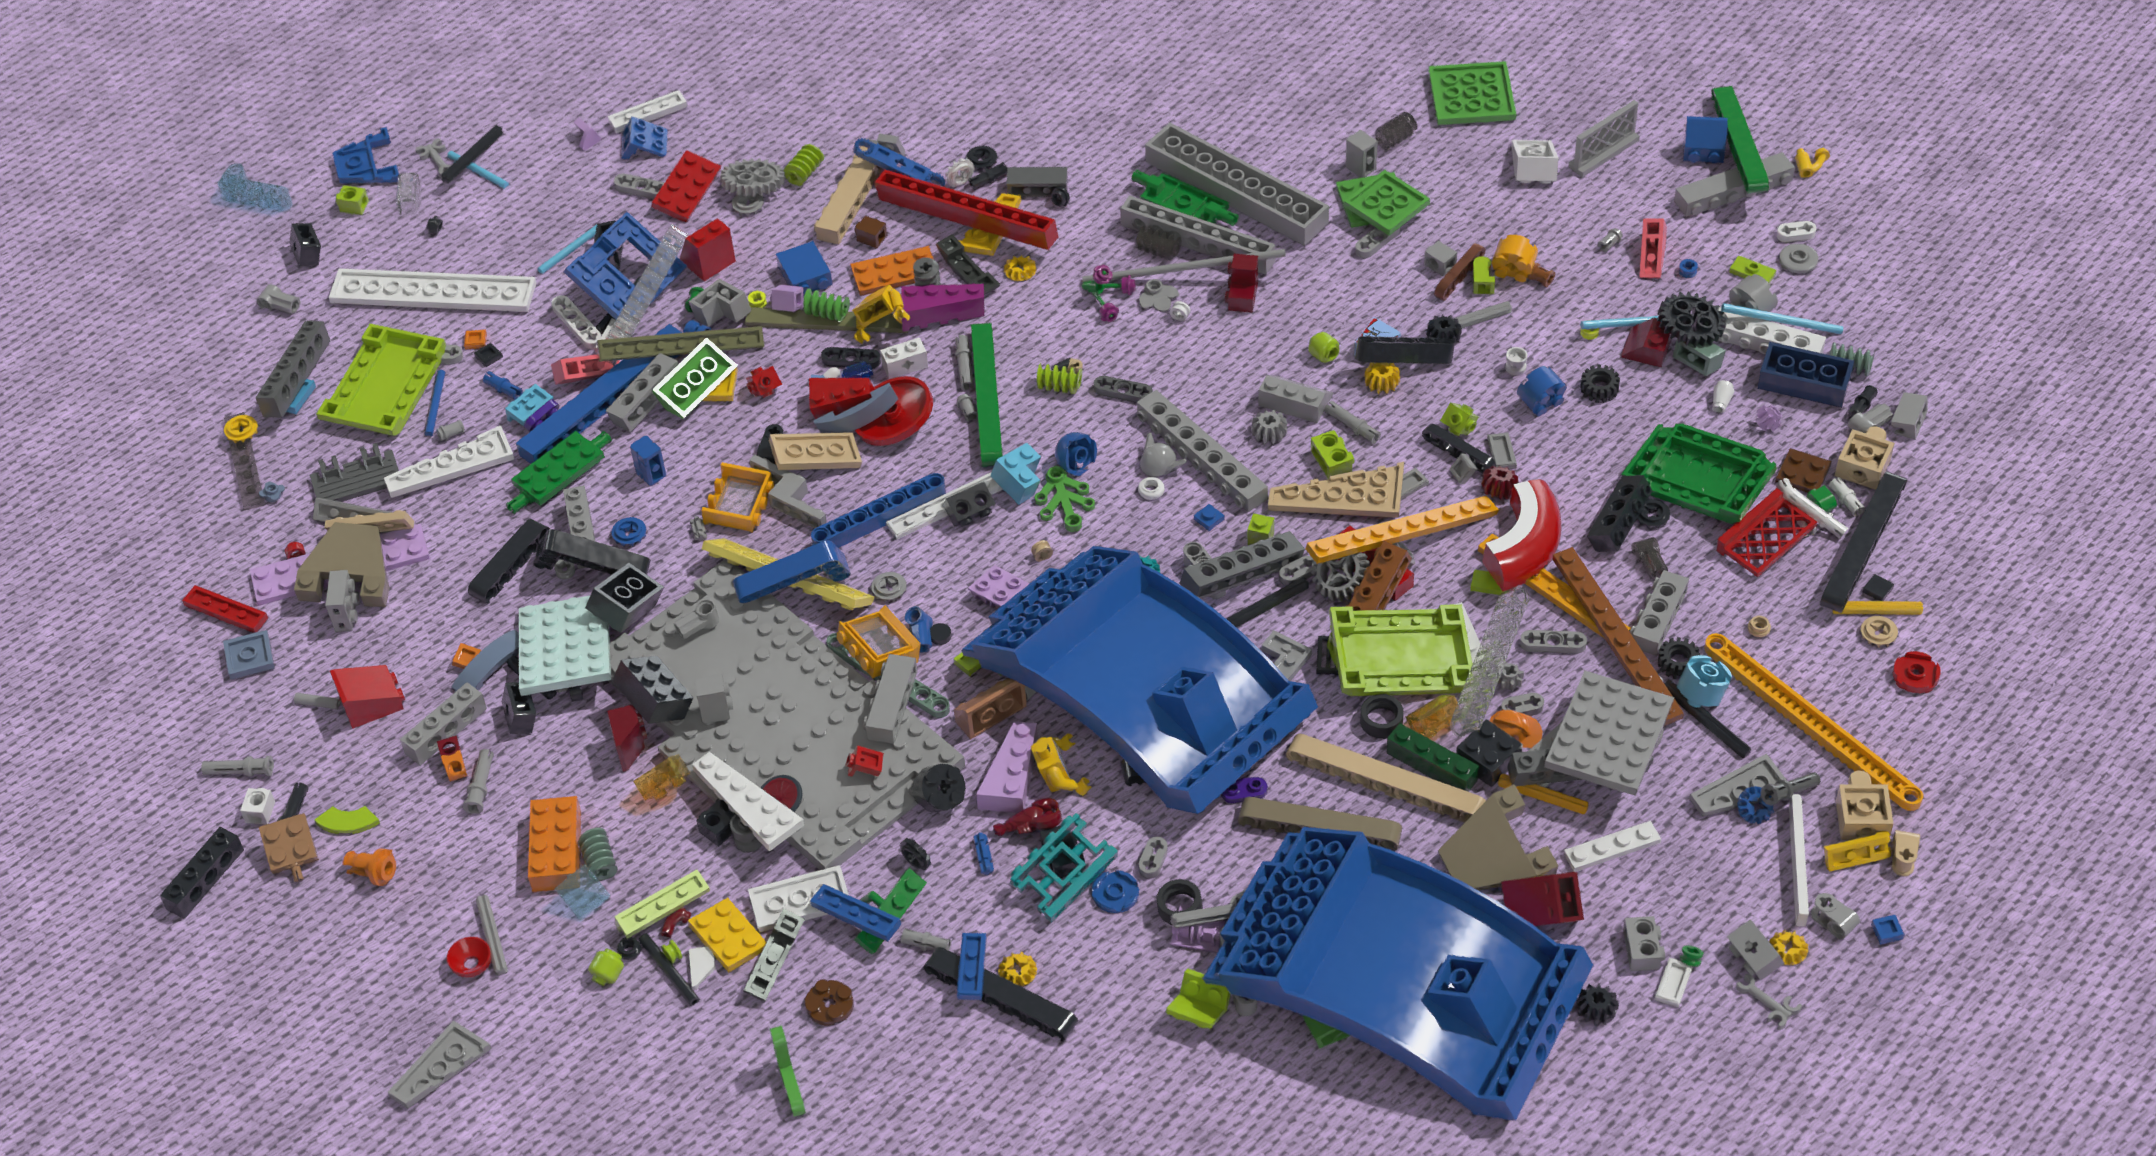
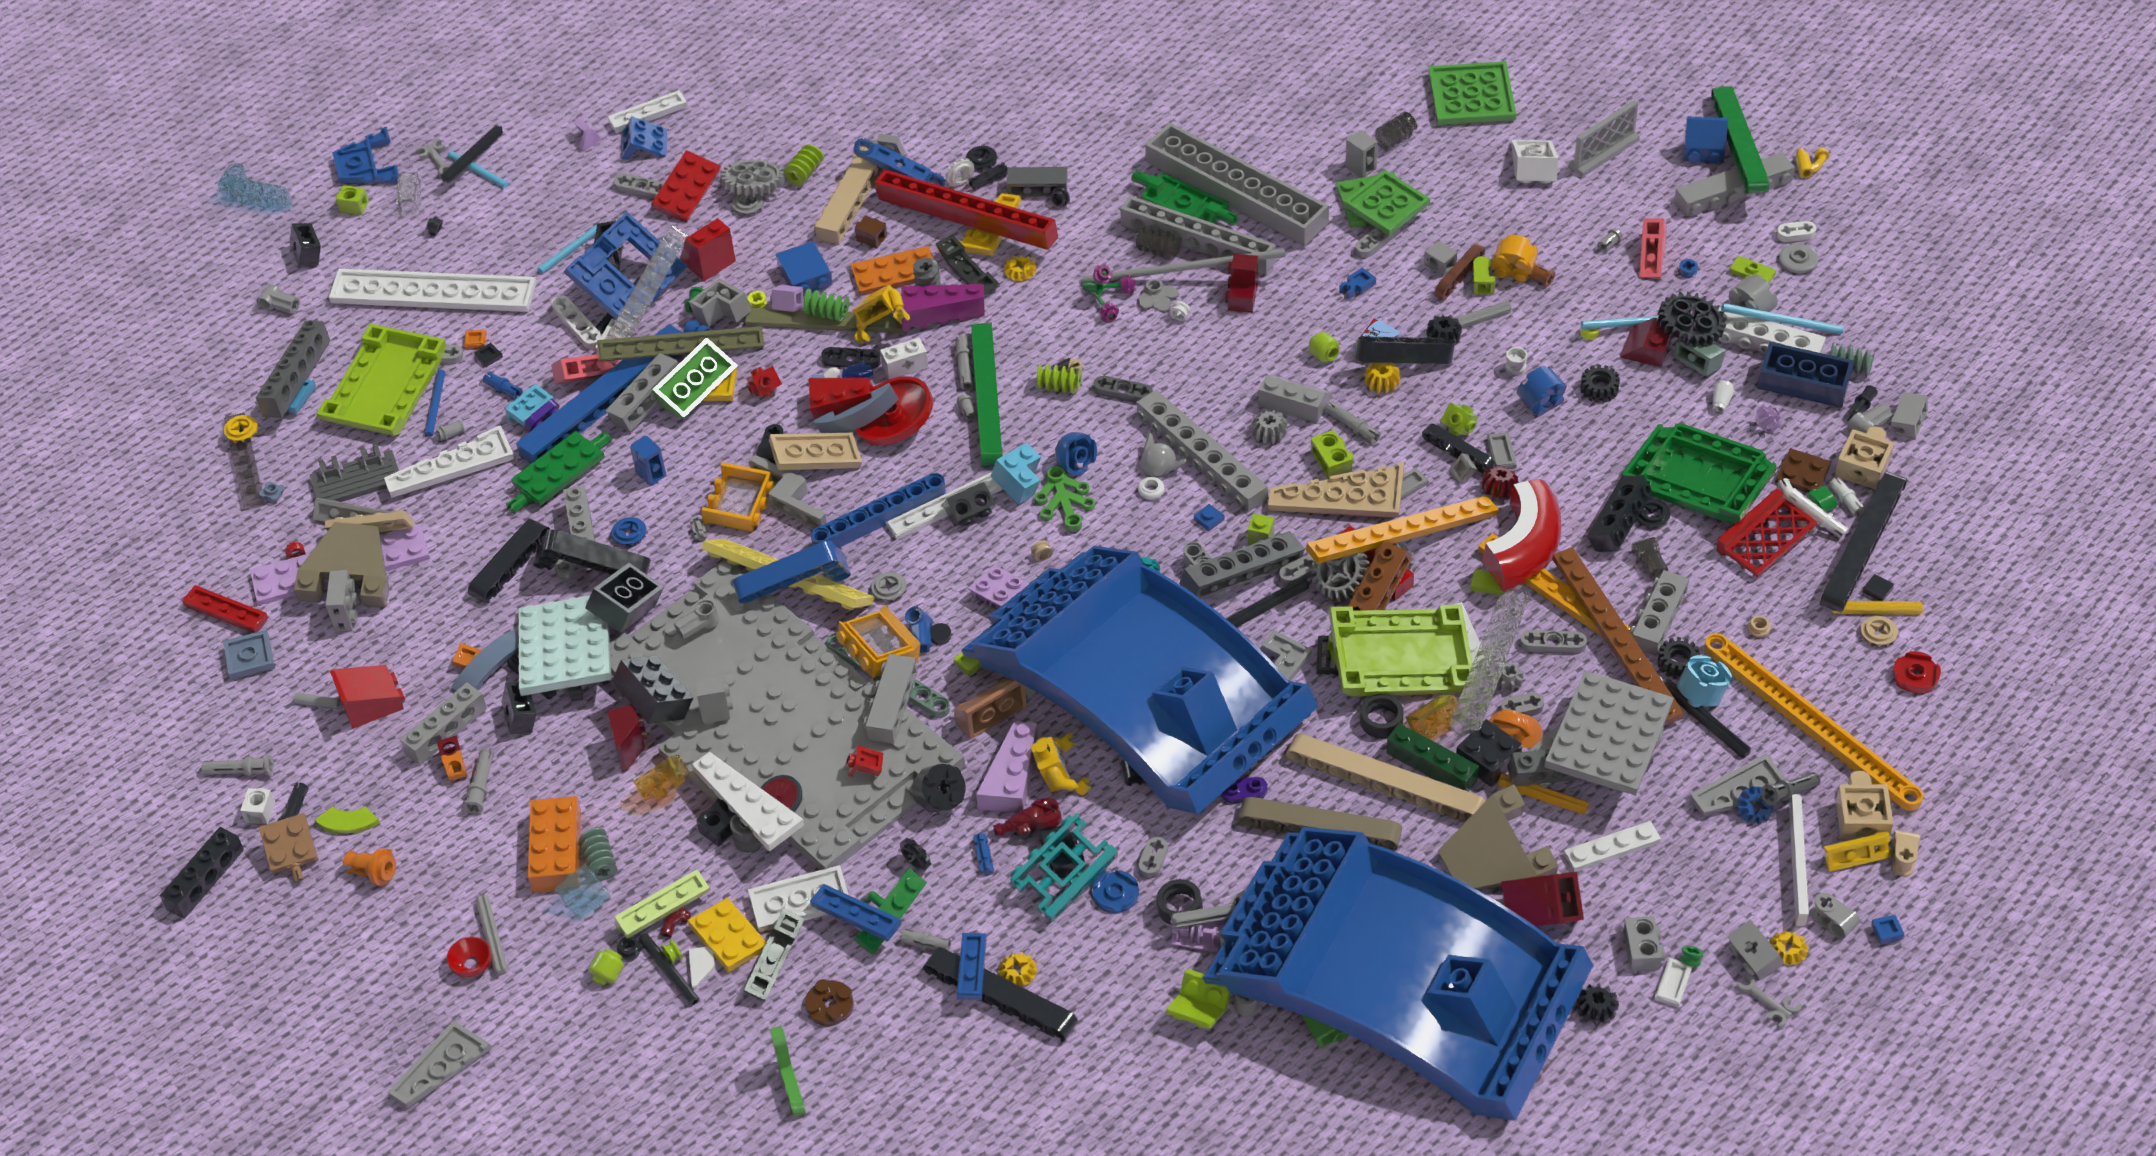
(1358, 281): none -> blue plate

